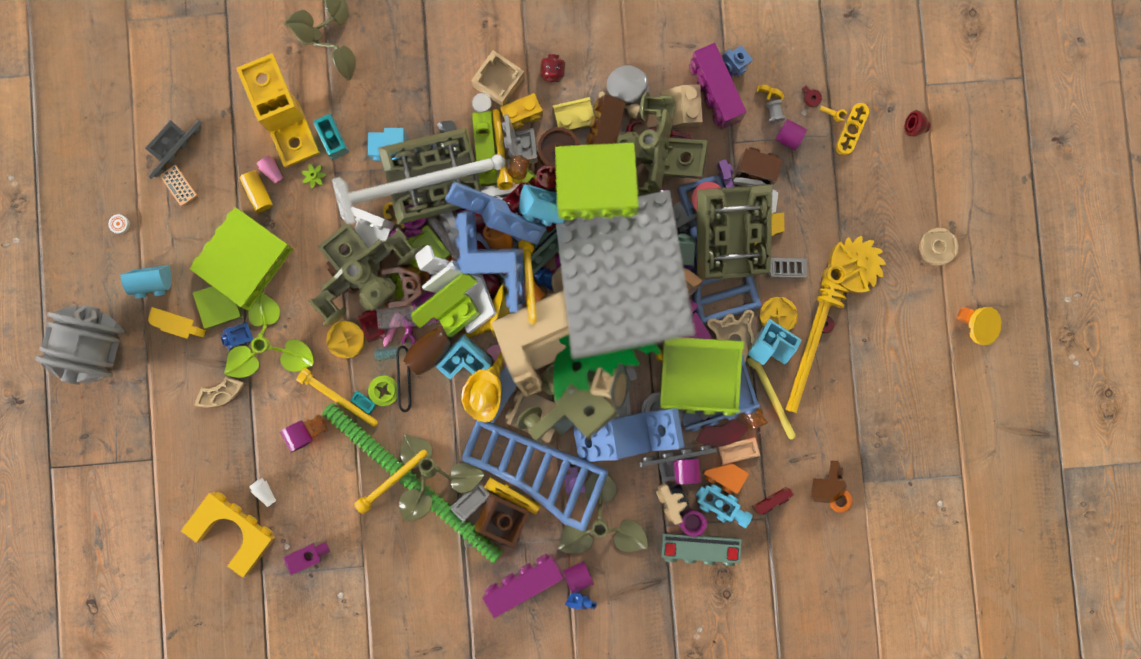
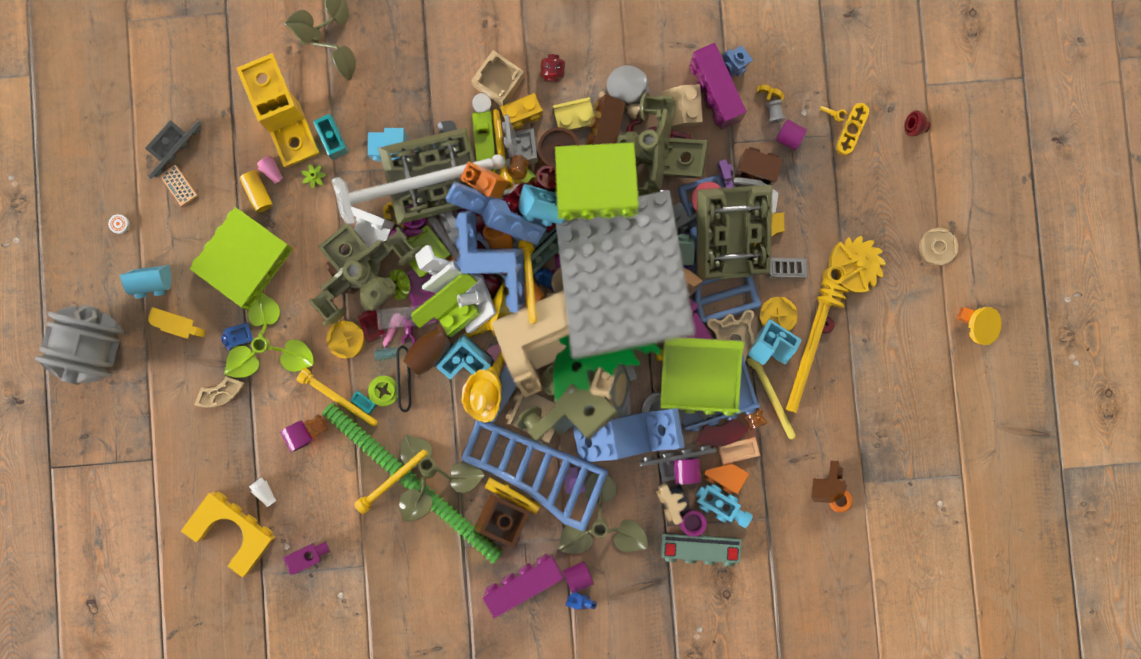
(215, 307): lime tile -> none
(411, 275): reddish brown piece -> none
(470, 298): none -> white pin
(470, 502): light grey tile -> none
(484, 180): none -> orange slope
(779, 497): dark red plate -> none
(808, 97): dark red piece -> none

